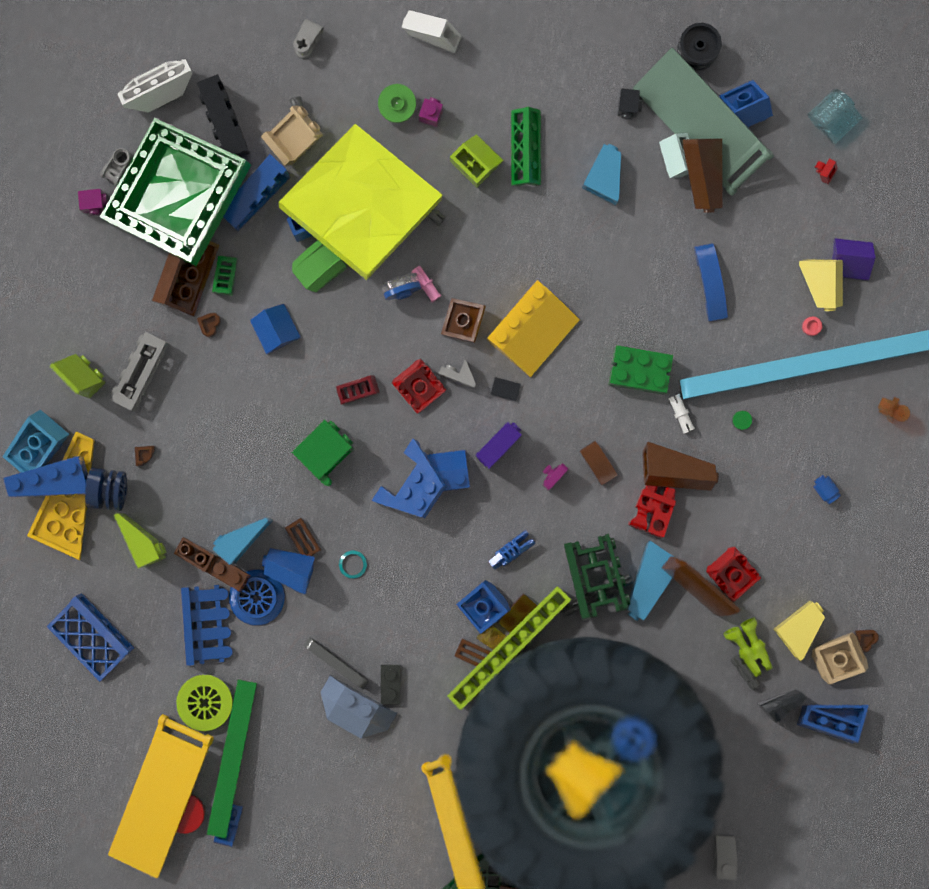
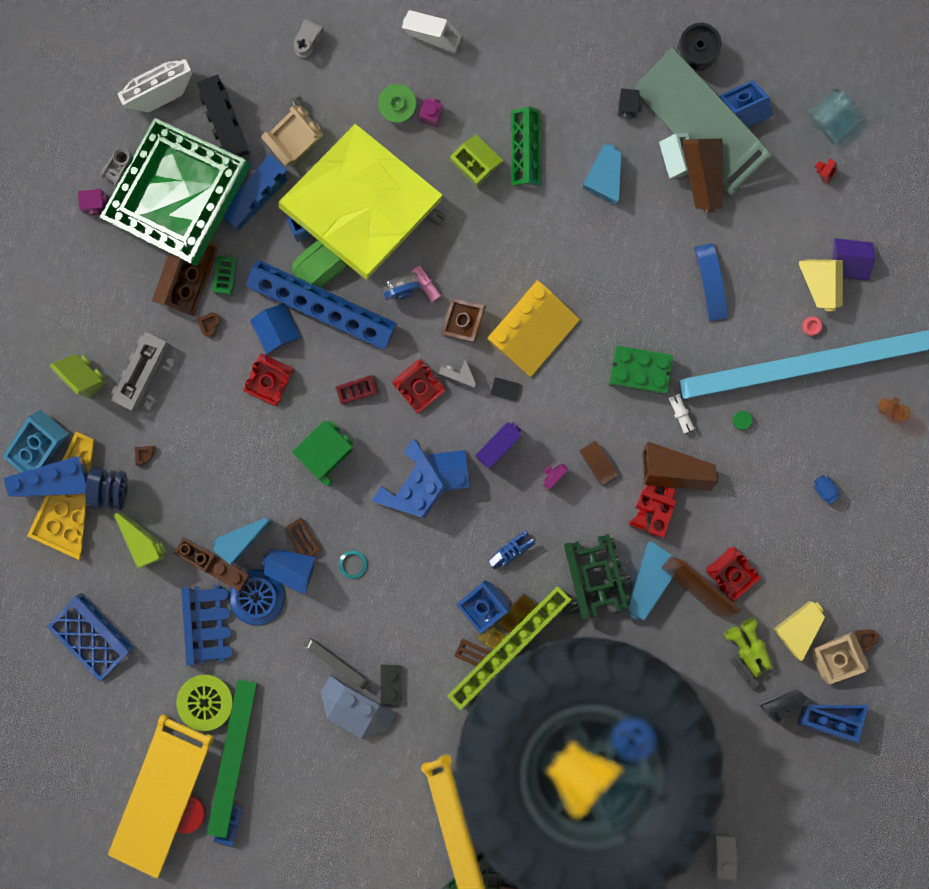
(268, 379): none -> red slope
(315, 295): none -> blue brick

